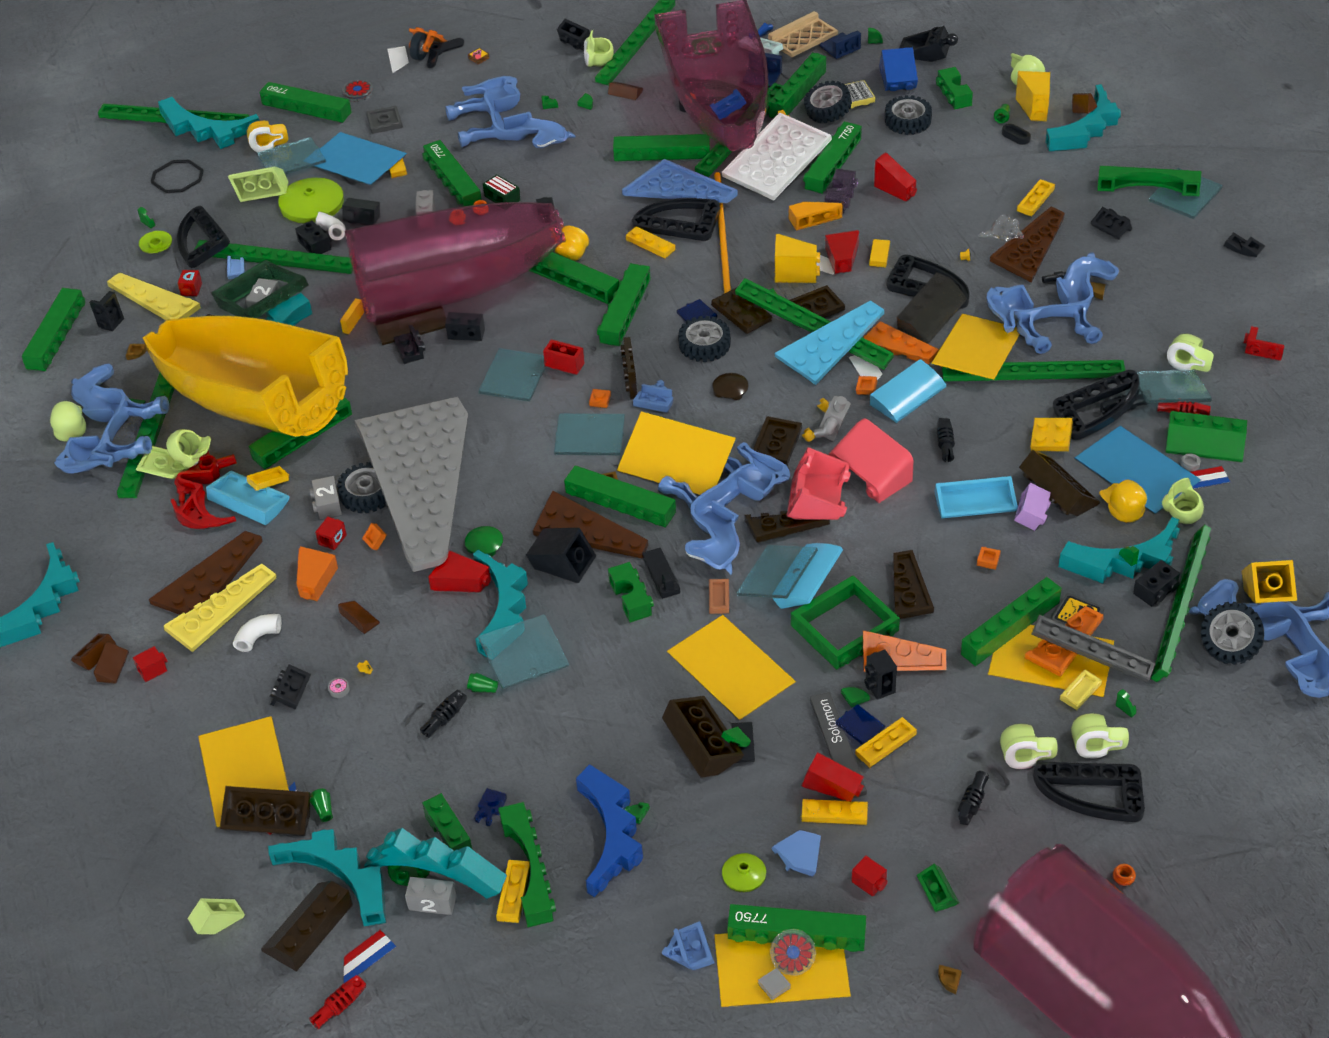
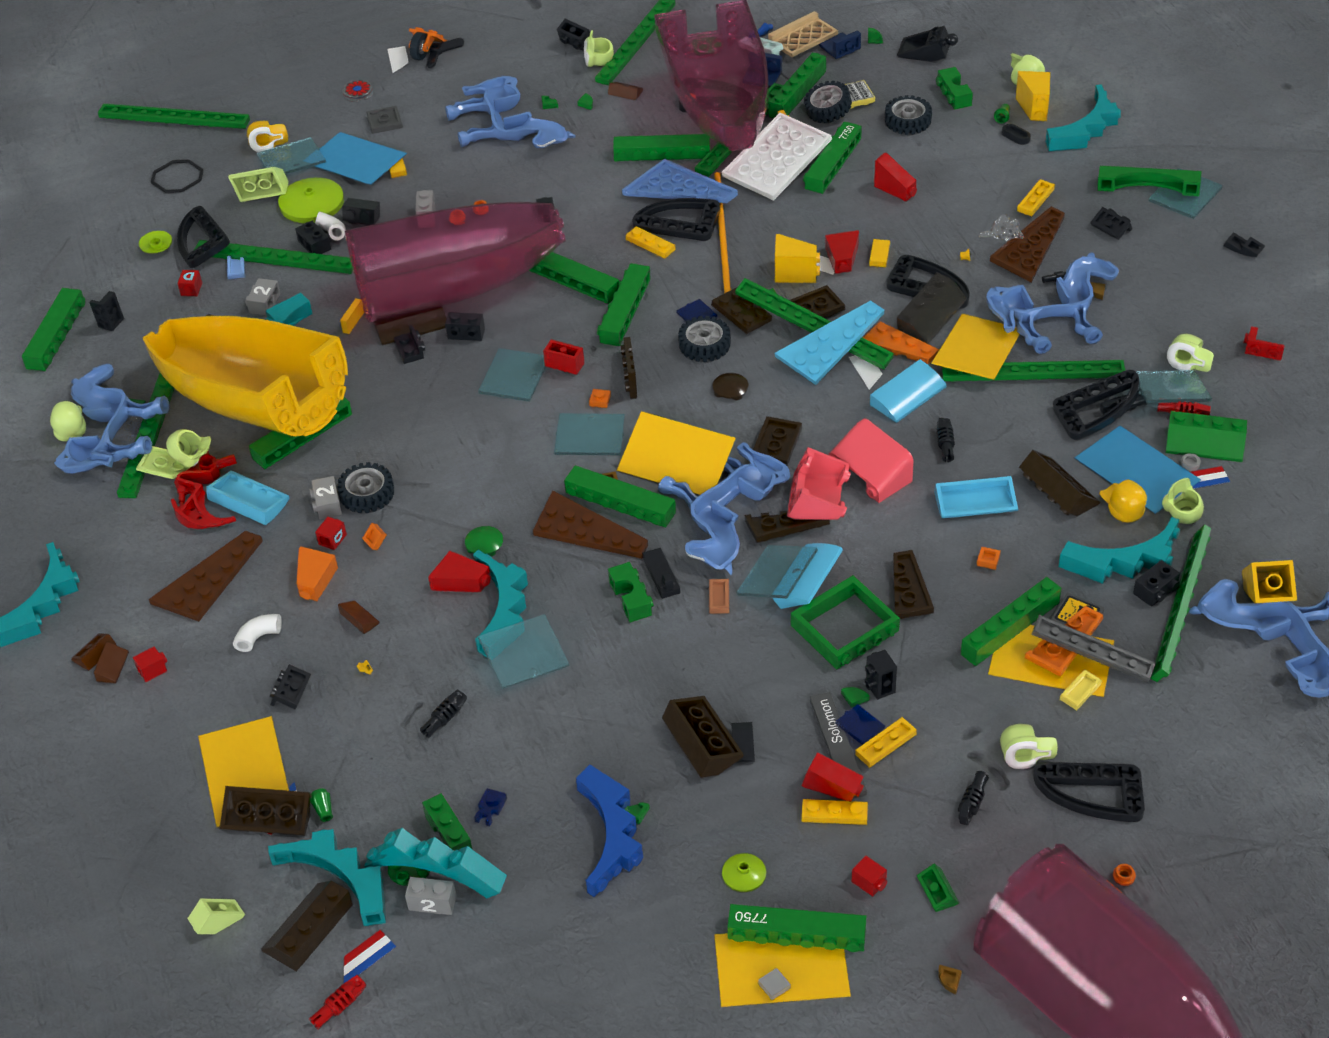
(135, 351): pearl gold tile -> none
(144, 218): green tile -> none
(155, 299): light yellow wing -> none
(202, 128): teal arch -> none
(206, 618): light yellow wing -> none
(242, 285): clear green windscreen -> none
(267, 478): yellow tile -> none
(305, 102): green brick -> none
(338, 687): tile -> none
(418, 469): light grey wing -> none
(451, 173): green brick -> none
(478, 56): tile -> none
(481, 683): green cone -> none
(500, 190): dark green brick -> none
(513, 889): yellow plate -> none
(536, 902): green arch -> none
(562, 553): black slope -> none
(575, 243): yellow piece -> none
(654, 397): medium blue slope -> none
(690, 947): medium blue slope -> none
(728, 104): blue plate -> none
(731, 667): yellow piece -> none
(737, 736): green tile -> none
(793, 952): clear tile -> none
(799, 852): medium blue slope -> none
(813, 213): light orange slope -> none
(833, 419): light grey torso -> none
(843, 188): clear purple arch -> none
(866, 385): orange plate -> none
(898, 69): blue slope -> none
(904, 653): orange wing -> none
(1032, 507): lavender brick -> none
(1051, 434): yellow plate -> none
(1083, 103): reddish brown slope -> none
(1094, 738): yellowish green piece -> none
(1124, 703): green tile -> none
(1130, 555): green tile -> none
(1236, 648): wheel -> none

